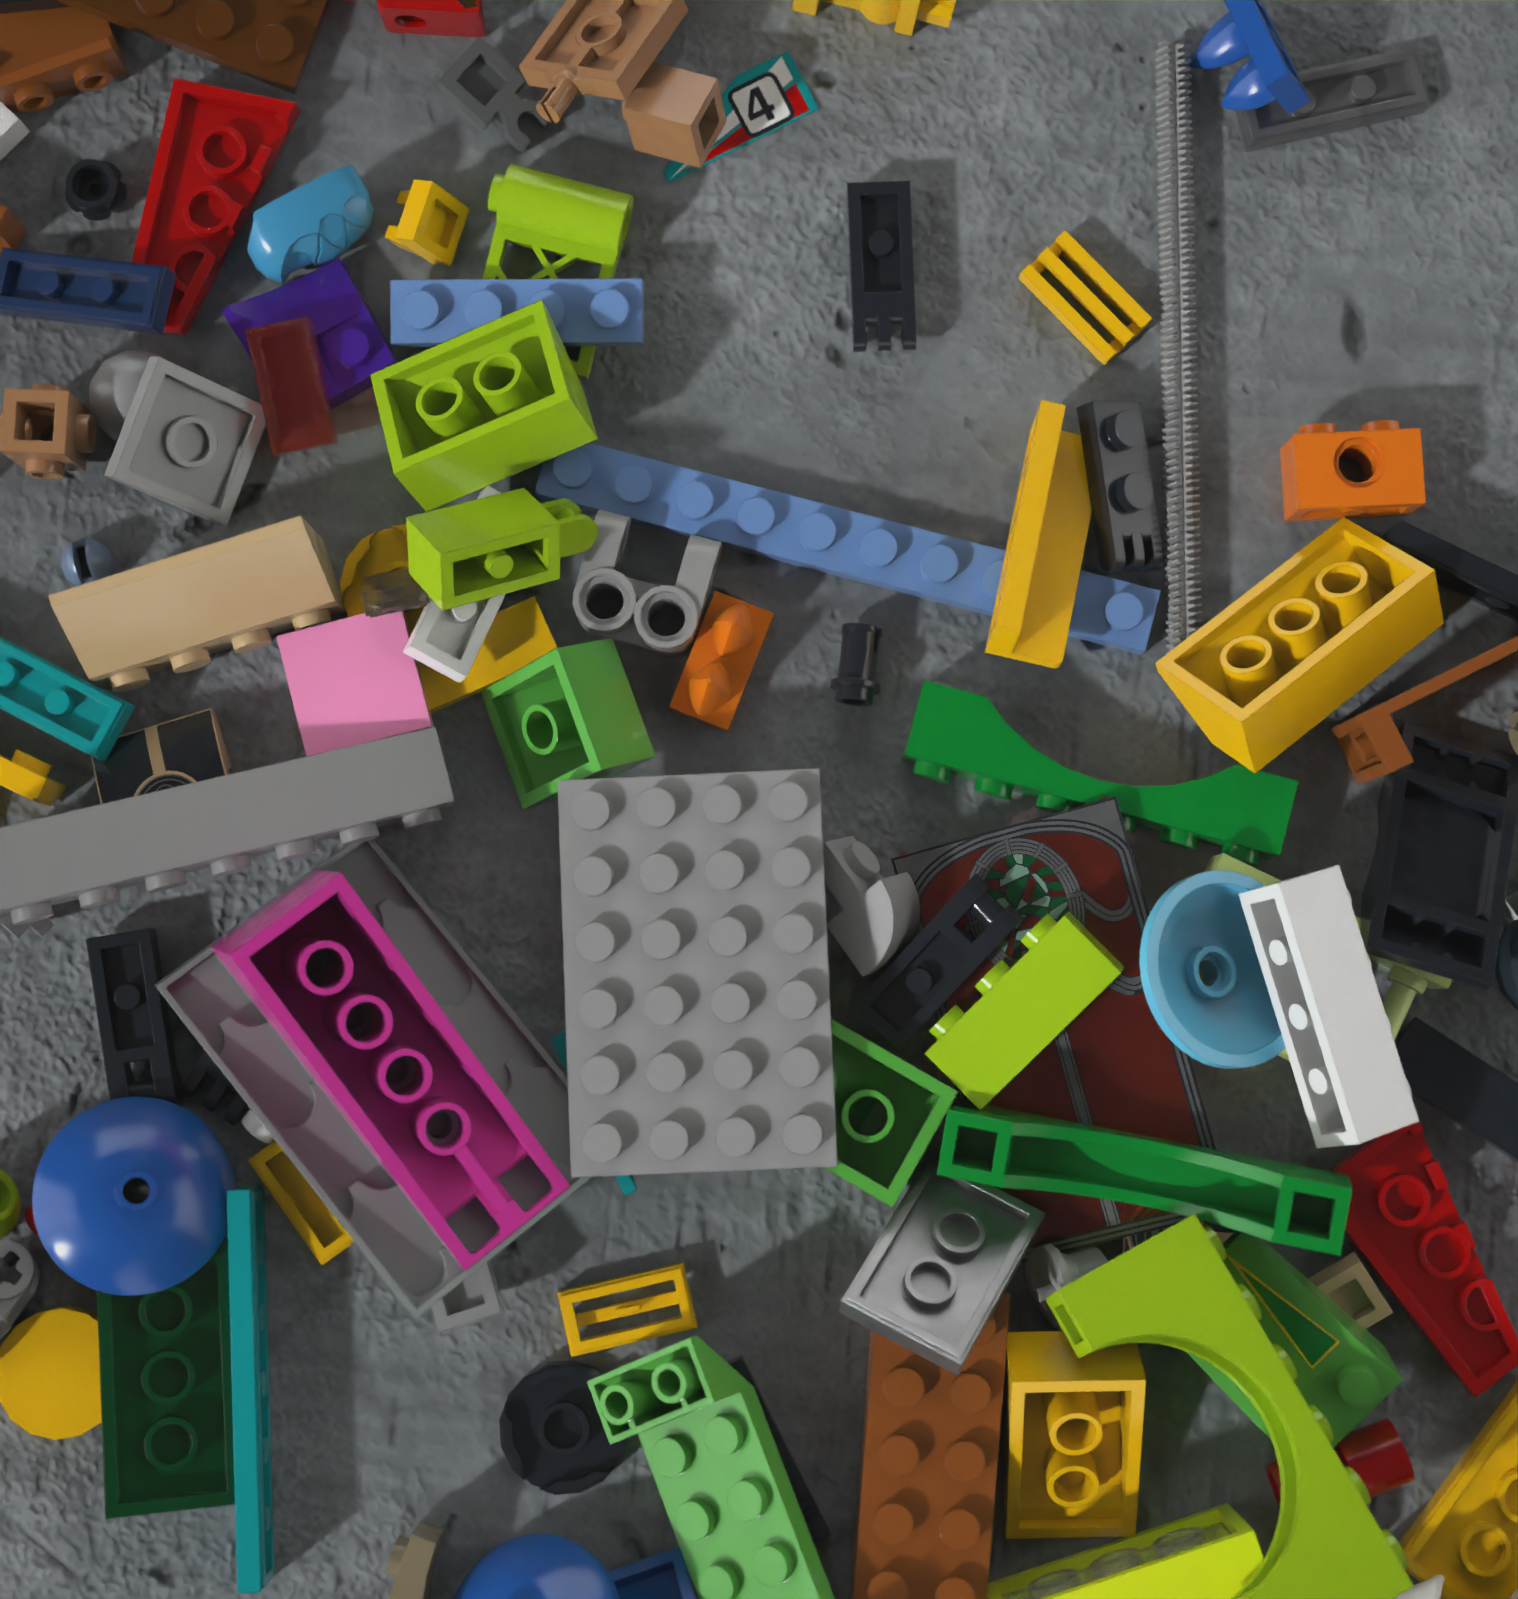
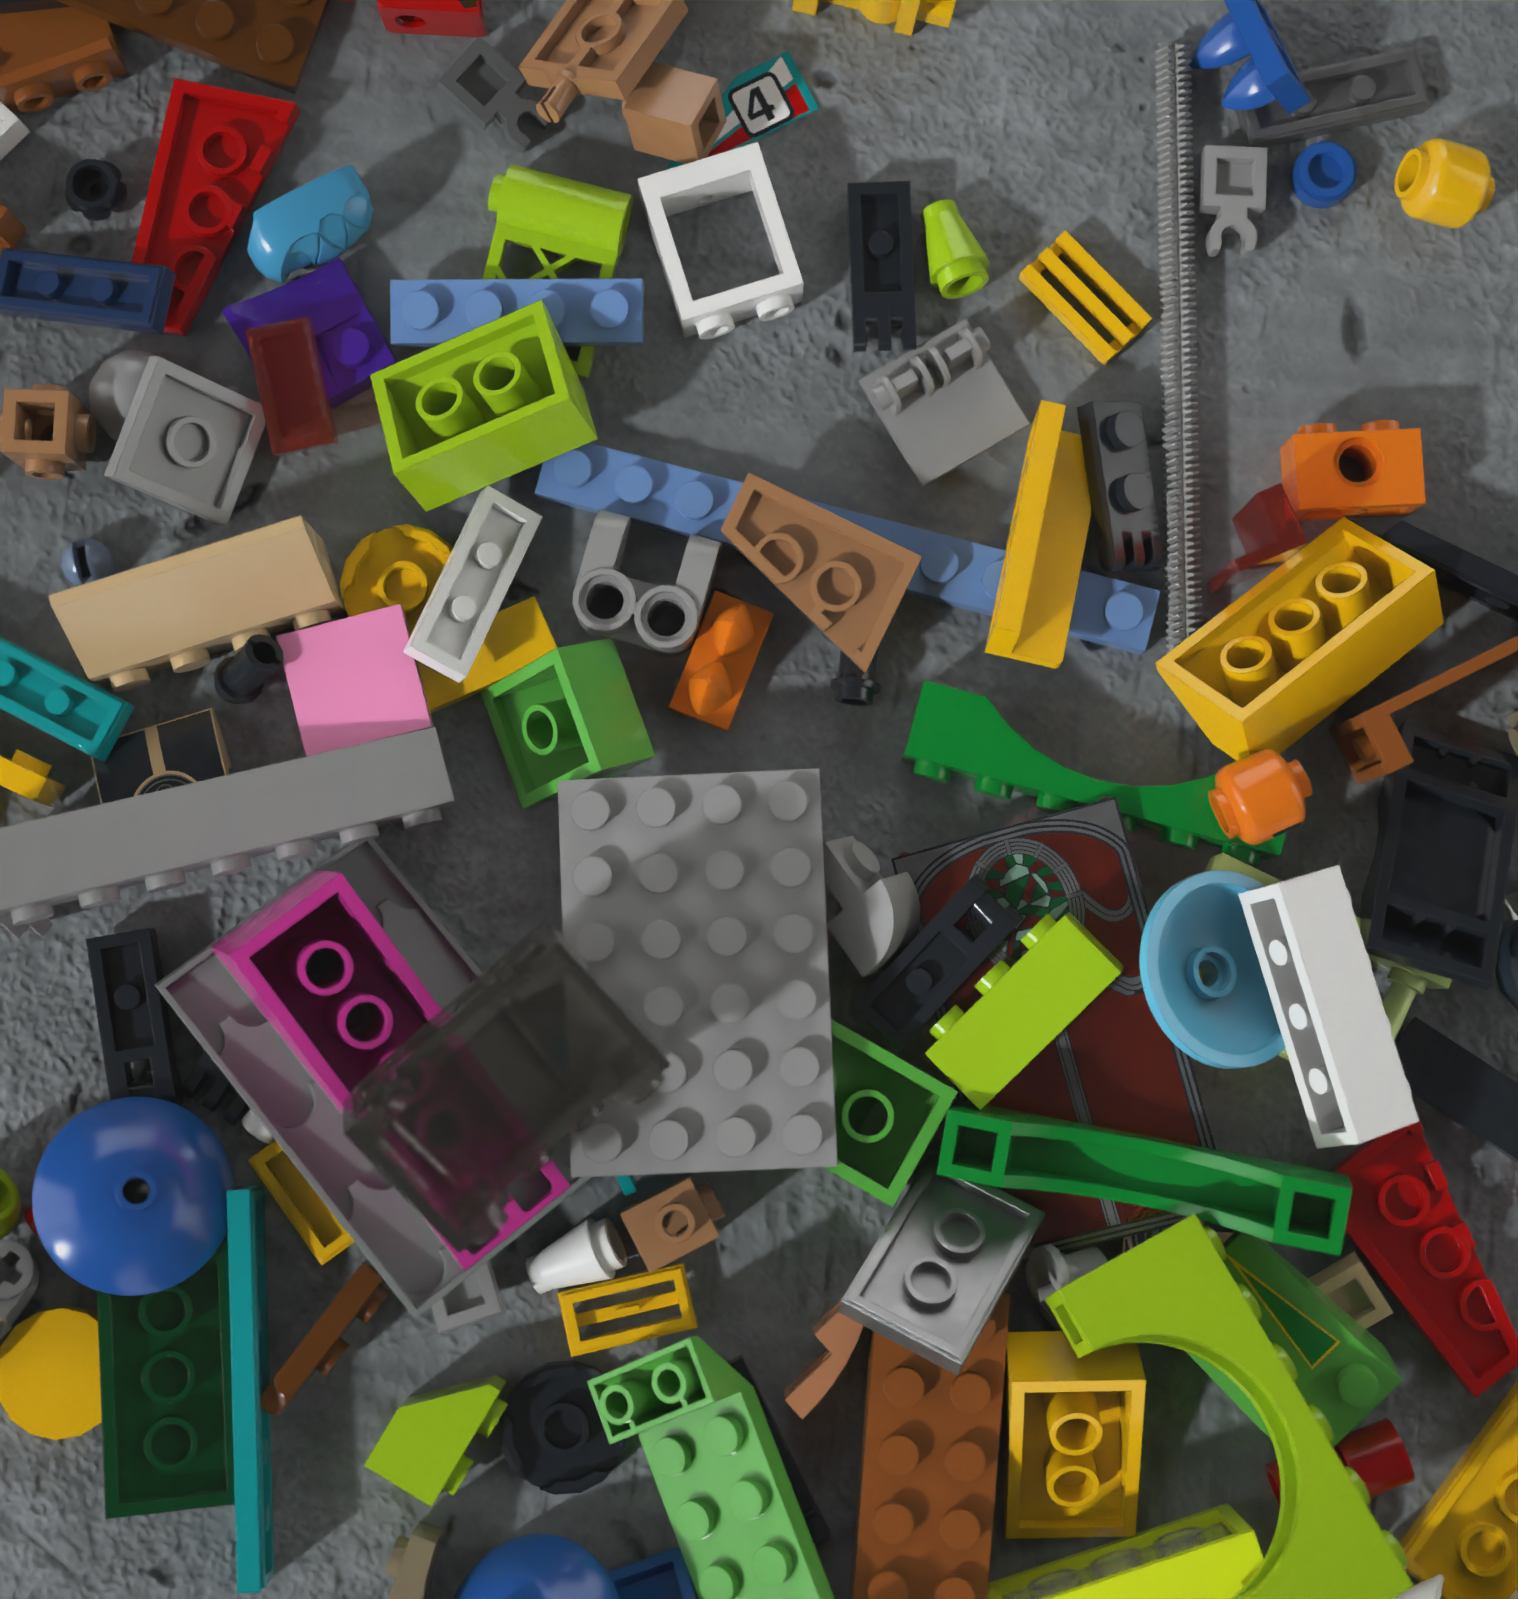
(242, 676): none -> black pin
(324, 1343): none -> reddish brown hinge
(392, 593): clear smoke tile -> none
(429, 222): yellow tile -> none
(430, 1434): none -> lime slope
(494, 546): lime brick -> none
(500, 1084): none -> clear smoke windscreen
(579, 1257): none -> white cone
(673, 1221): none -> medium nougat brick
(702, 184): none -> white window
(823, 564): none -> medium nougat wing
(839, 1337): none -> nougat slope
(944, 402): none -> light grey hinge
(953, 253): none -> lime cone
(1232, 189): none -> light grey plate
(1260, 796): none -> orange head
(1267, 534): none -> clear red panel
(1323, 174): none -> blue tile
(1444, 183): none -> yellow head

